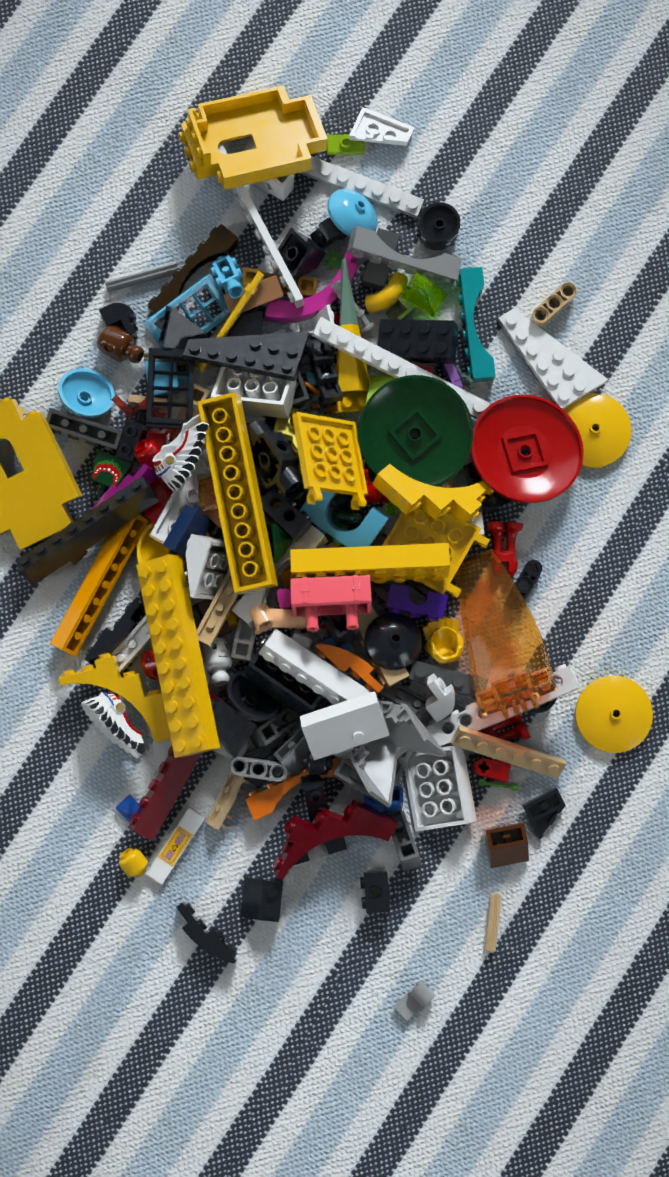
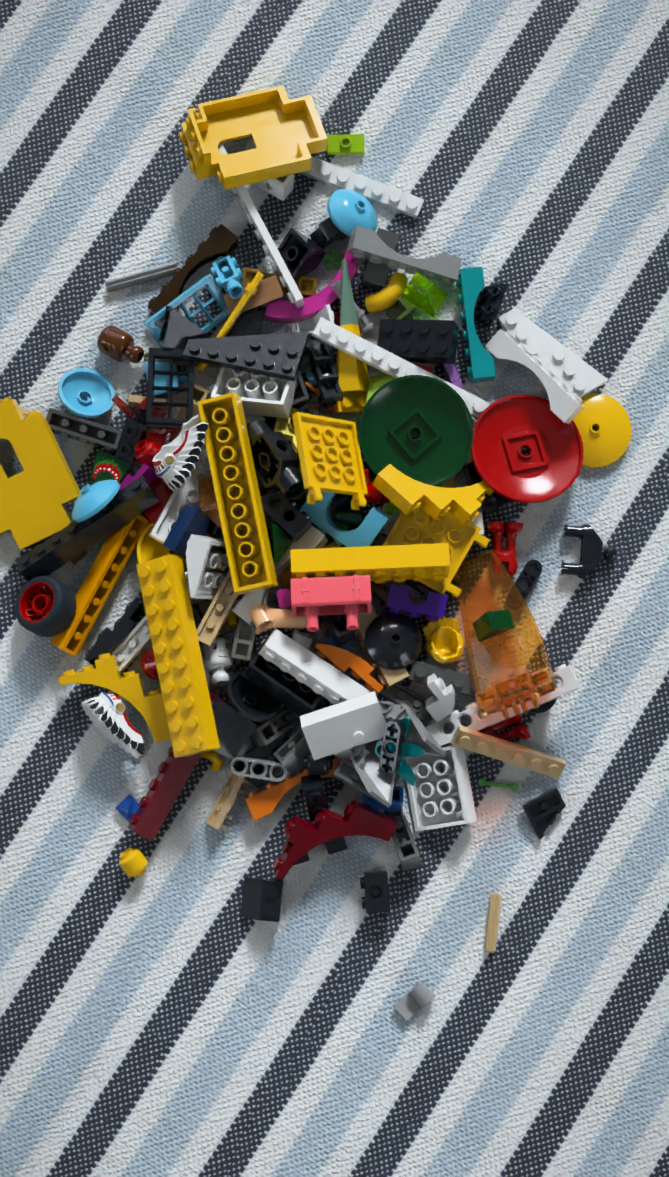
(45, 606): none -> black wheel
(93, 499): none -> medium azure dish
(120, 314): black brick -> none
(175, 846): tile -> none
(209, 941): black slope -> none
(212, 756): none -> yellow arm
(380, 129): white wing -> none
(397, 740): none -> black beam
(408, 750): none -> teal plant
(439, 215): black wheel -> none
(465, 379): sand green piece -> none
(489, 303): none -> black hinge
(493, 624): none -> dark green slope
(495, 769): red piece -> none
(506, 844): reddish brown slope -> none
(557, 297): tan beam -> none
(561, 401): none -> white arch
(591, 551): none -> black connector
(596, 718): yellow dish -> none

